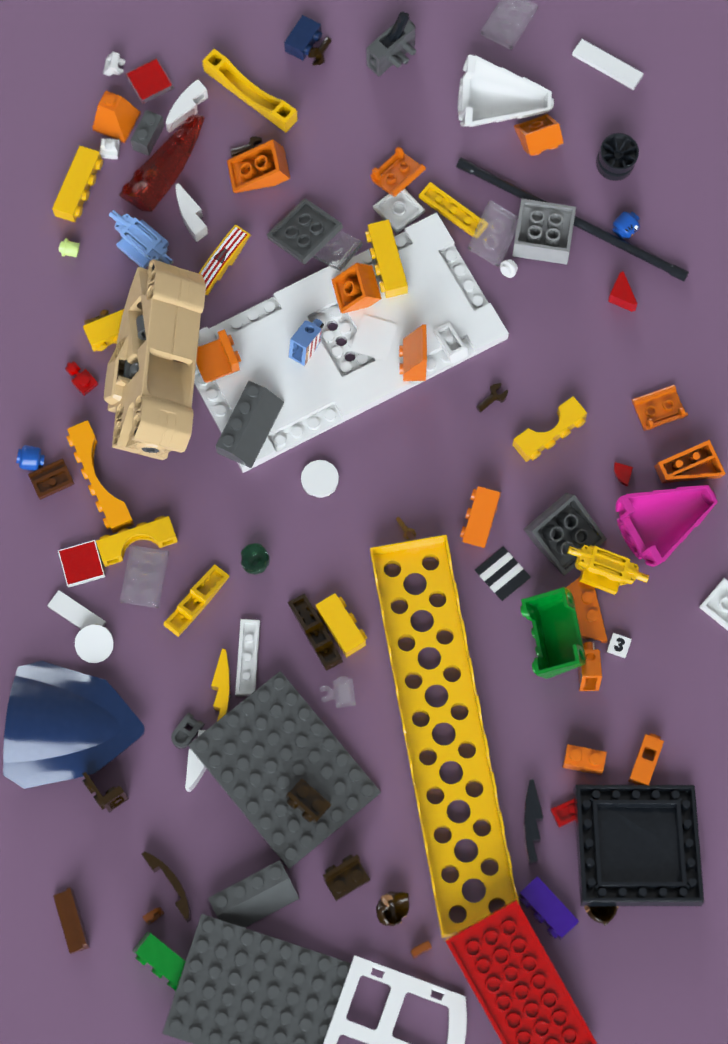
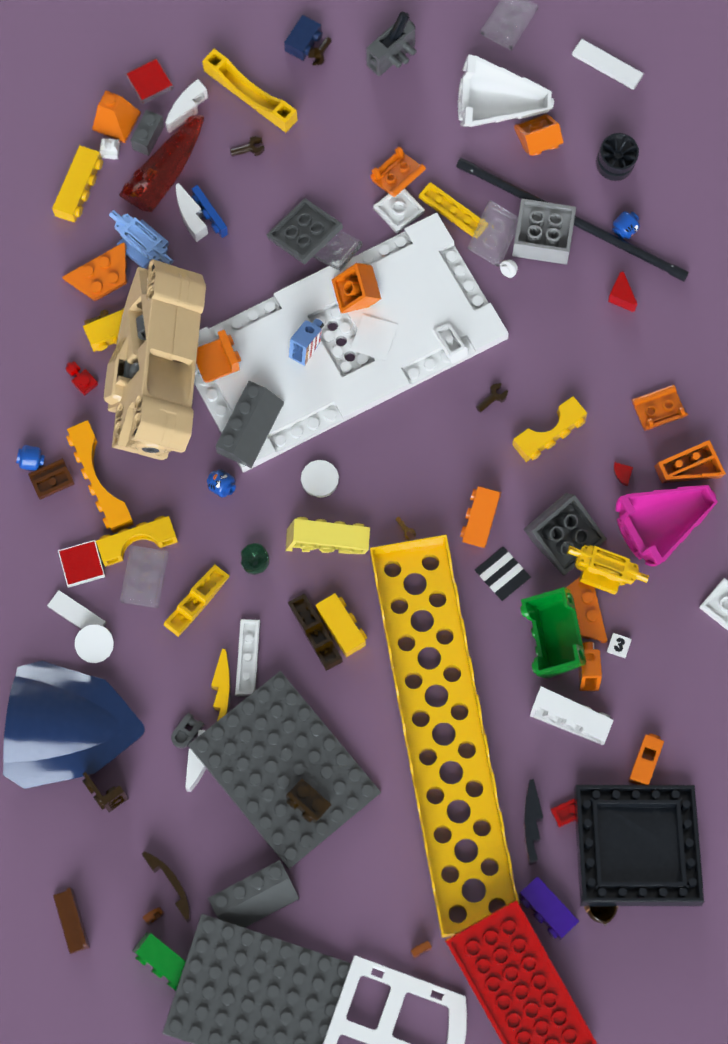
(69, 248): yellowish green hose -> none
(101, 274): none -> orange wing
(111, 64): white tile -> none
(209, 212): none -> blue plate
(221, 483): none -> blue head
(223, 256): slope -> none
(259, 167): orange slope -> none
(327, 536): none -> light yellow wedge
(342, 693): clear brick -> none
(345, 877): dark brown bracket -> none
(387, 259): yellow brick -> none
(392, 908): dark brown hair -> none
(414, 355): orange slope -> none
(571, 716): none -> white wedge
(584, 759): orange brick -> none

